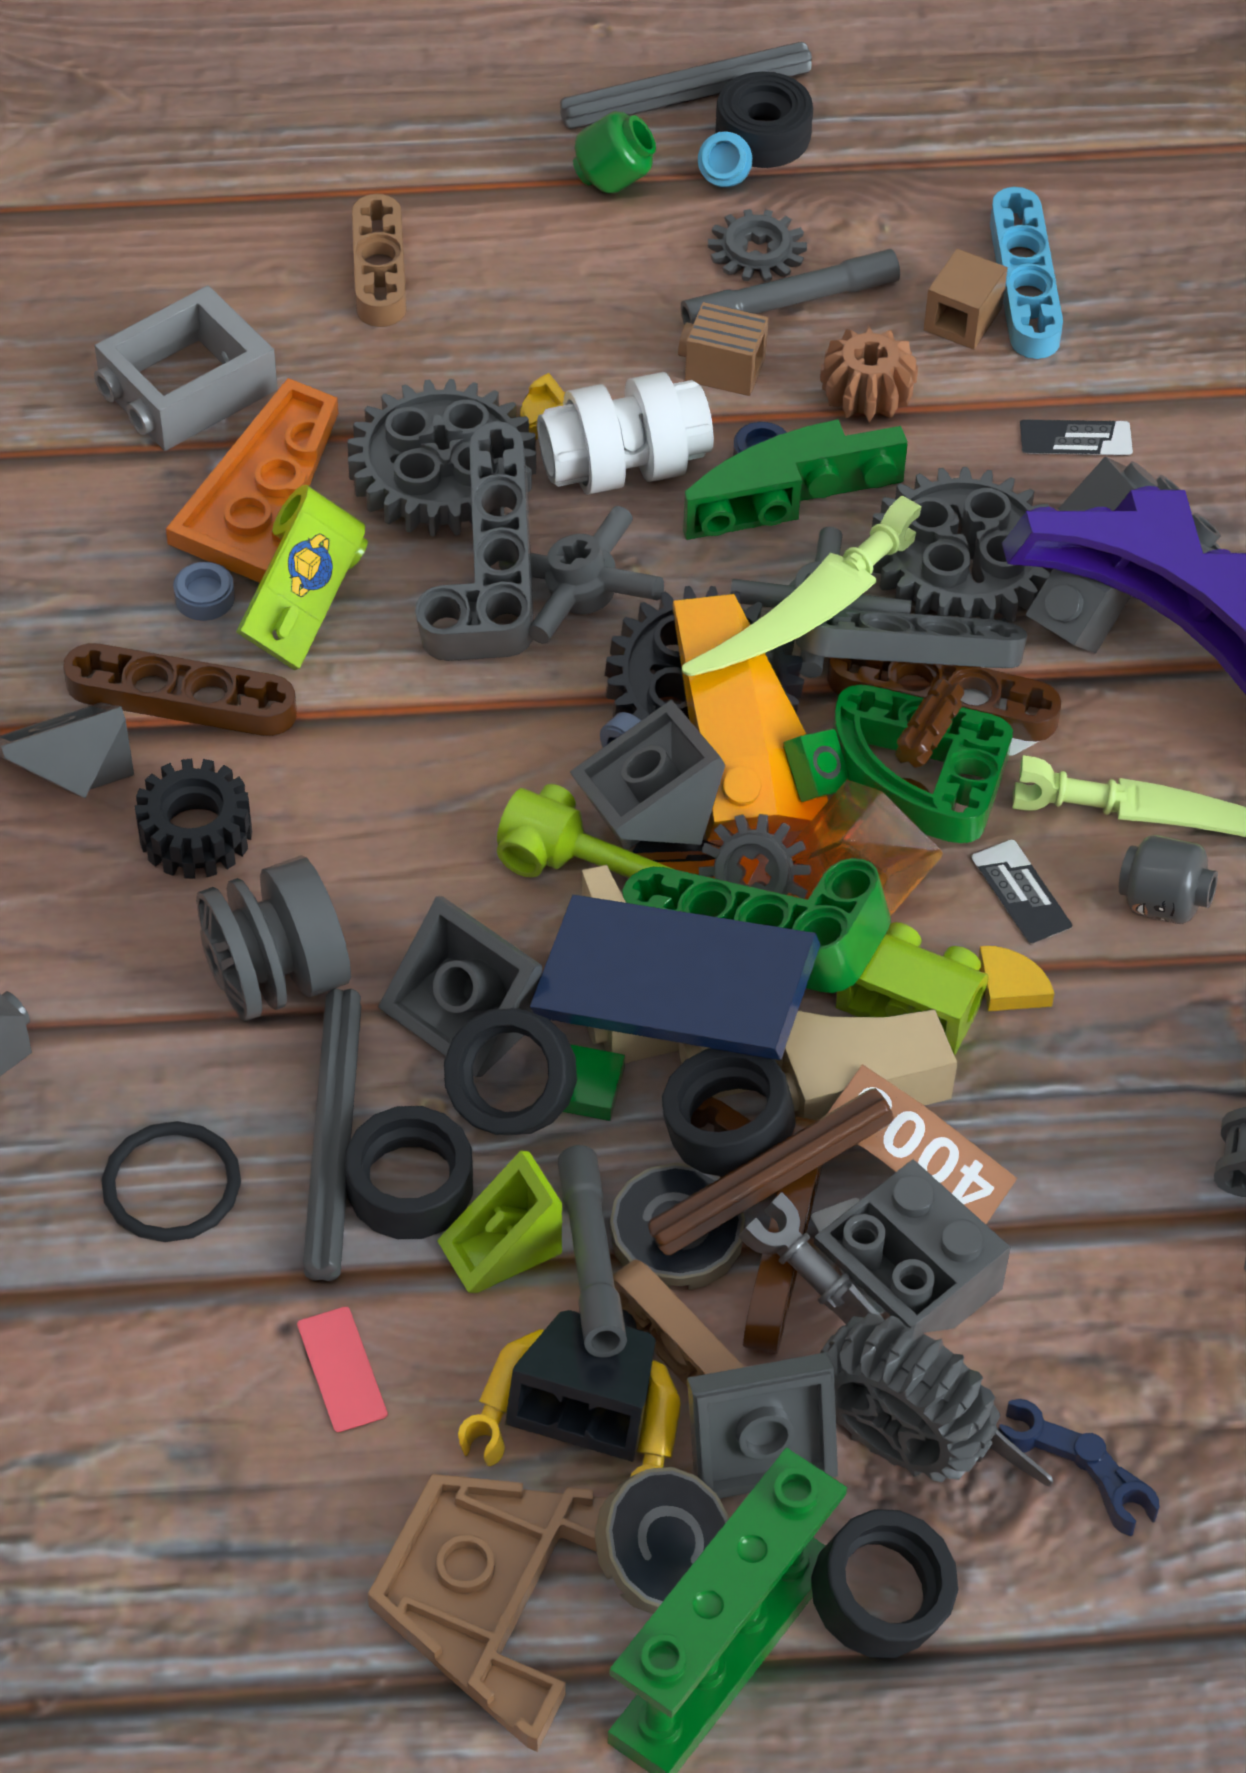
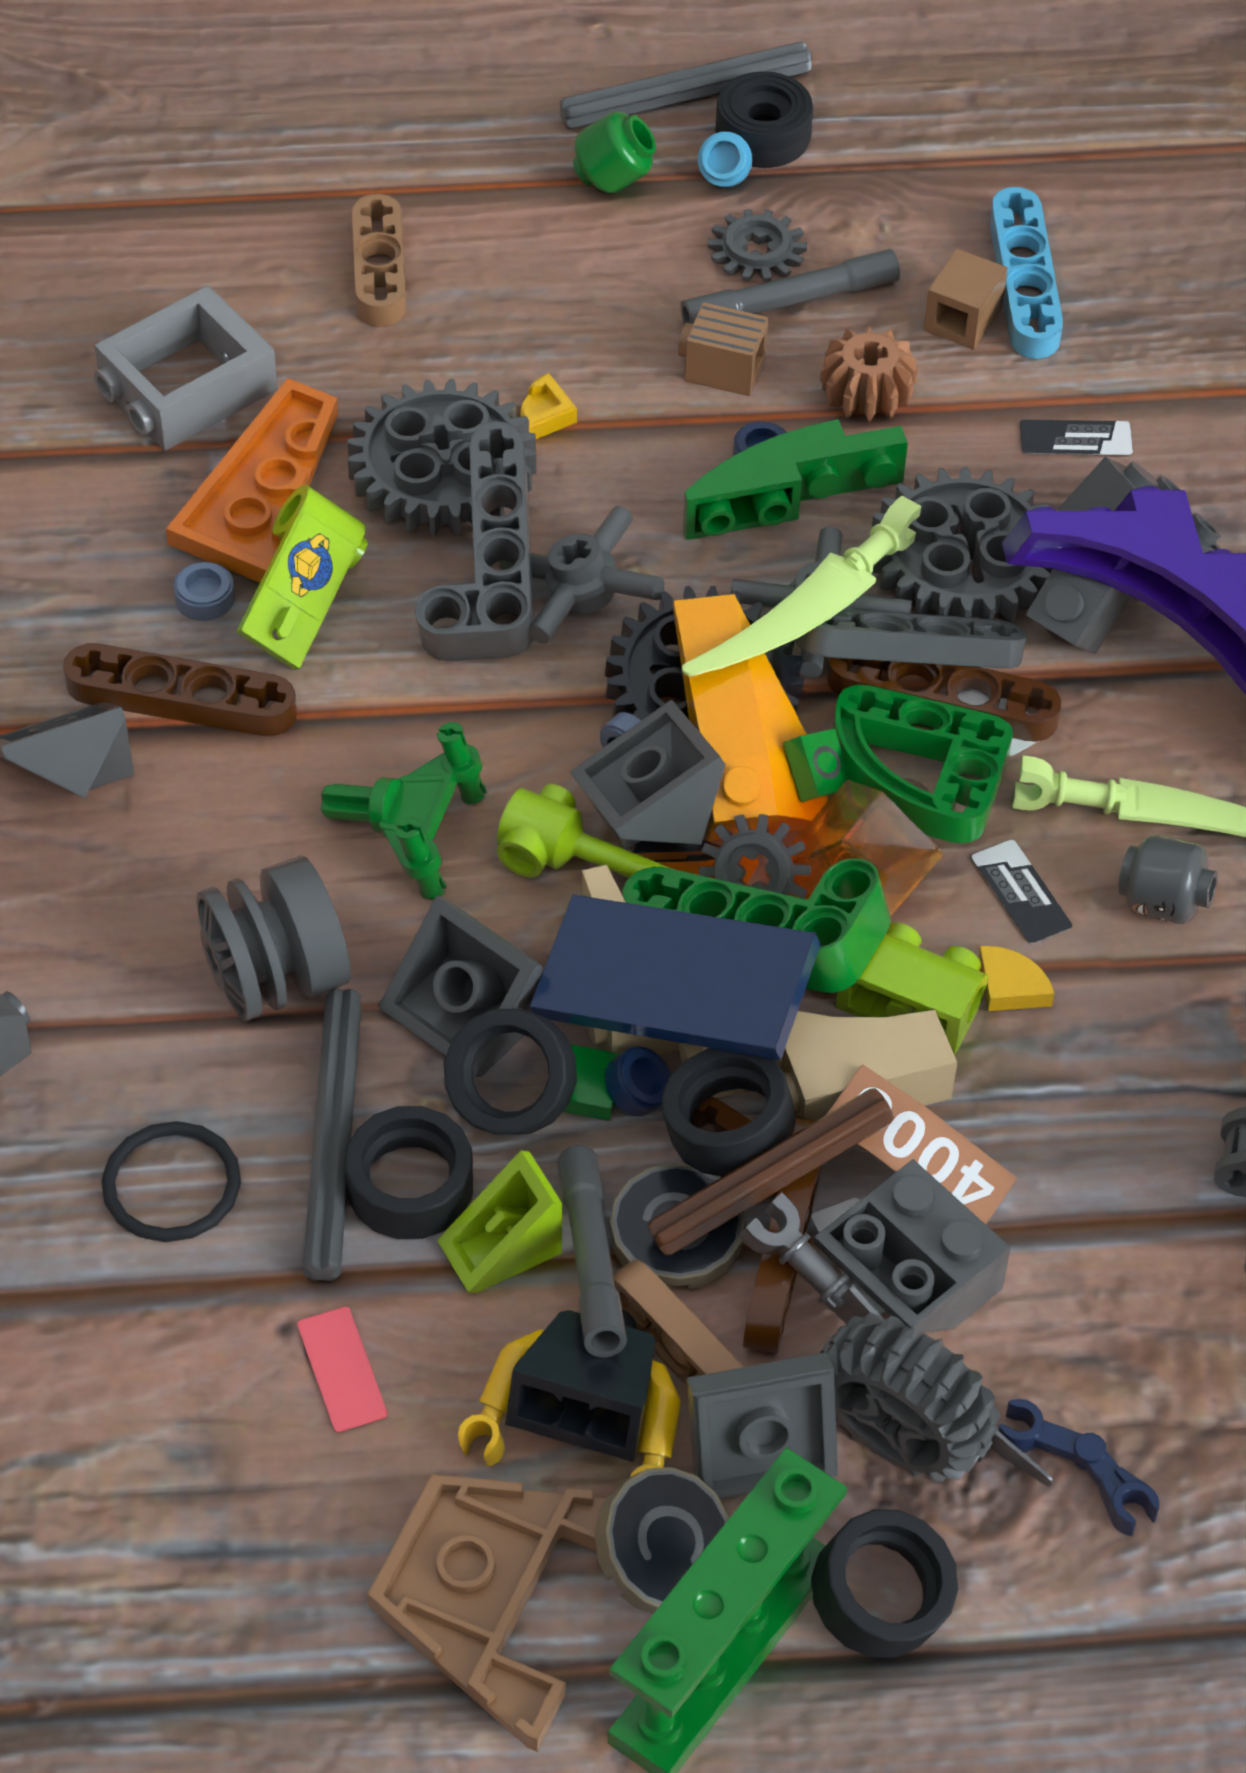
(193, 846): black tyre -> none
(414, 805): none -> green axle
(637, 1080): none -> dark blue tile
(650, 428): white piece -> none
(929, 723): reddish brown axle -> none

